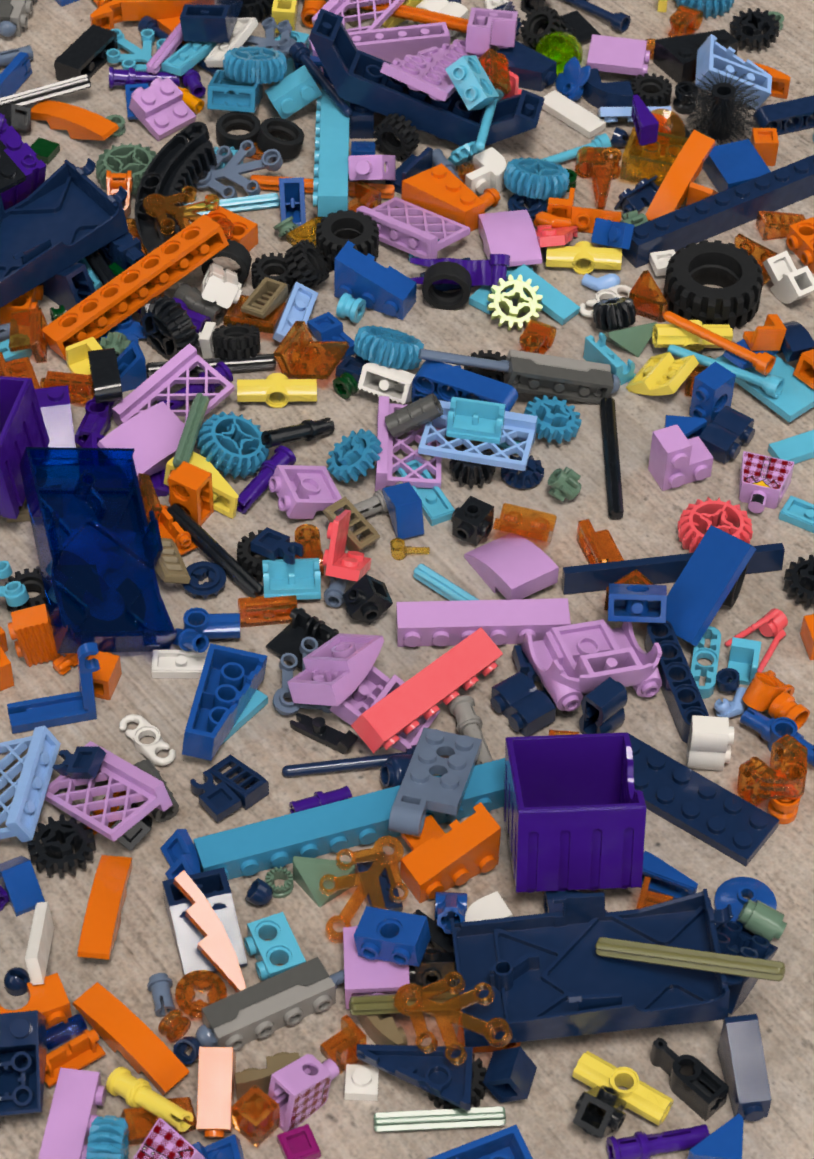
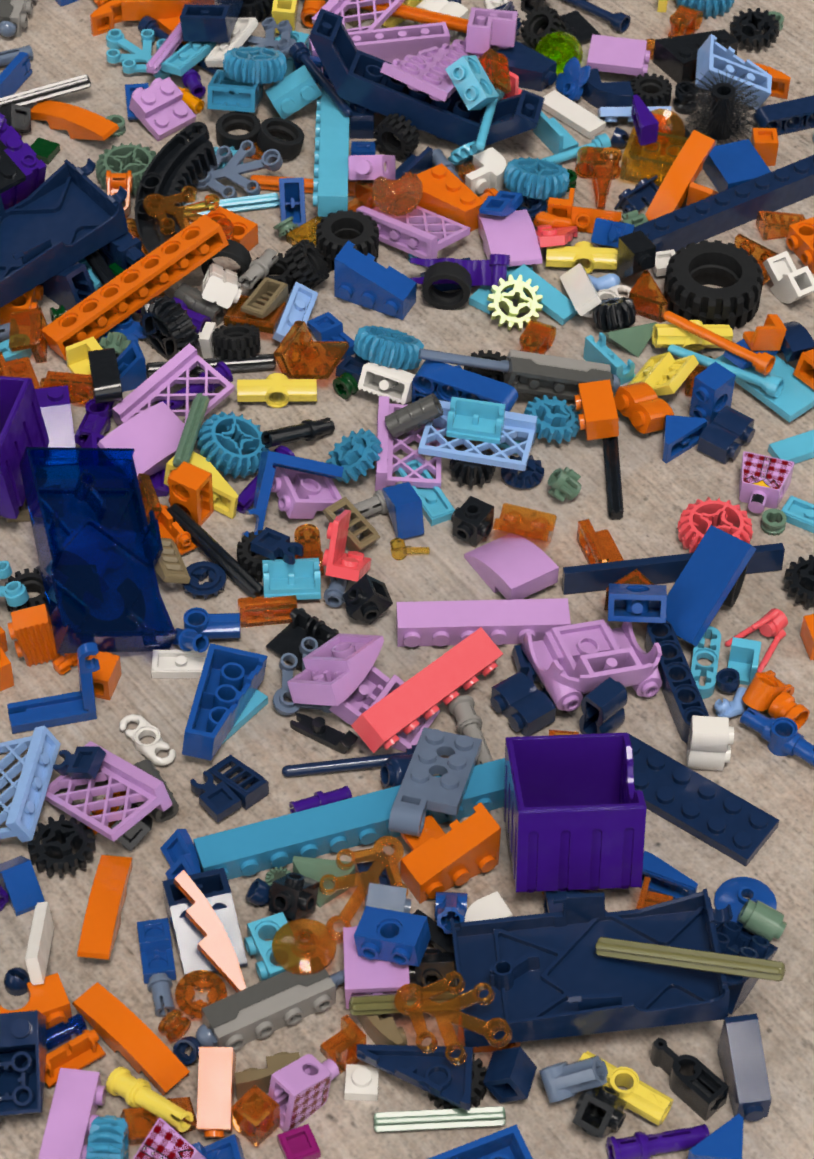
(86, 53): black brick -> none
(122, 77): dark purple pin -> none
(156, 948): none -> blue slope
(258, 269): none -> light grey pin
(266, 476): none -> blue hinge
(293, 896): none -> black brick
(304, 957): none -> clear orange dish
(351, 307): medium azure wheel -> none
(387, 898): none -> sand blue brick
(398, 195): none -> clear orange hair
(441, 584): medium azure axle -> none
(502, 204): none -> blue slope
(554, 135): none -> medium azure panel
(566, 1079): none -> sand blue piece
(580, 289): none -> white tile
(597, 409): none -> orange brick
(635, 254): none -> black slope
(642, 407): none -> orange brick
(677, 459): lavender brick -> none
(773, 527): none -> sand green bush
(782, 780): clear orange piece -> none
(783, 810): orange wheel -> none

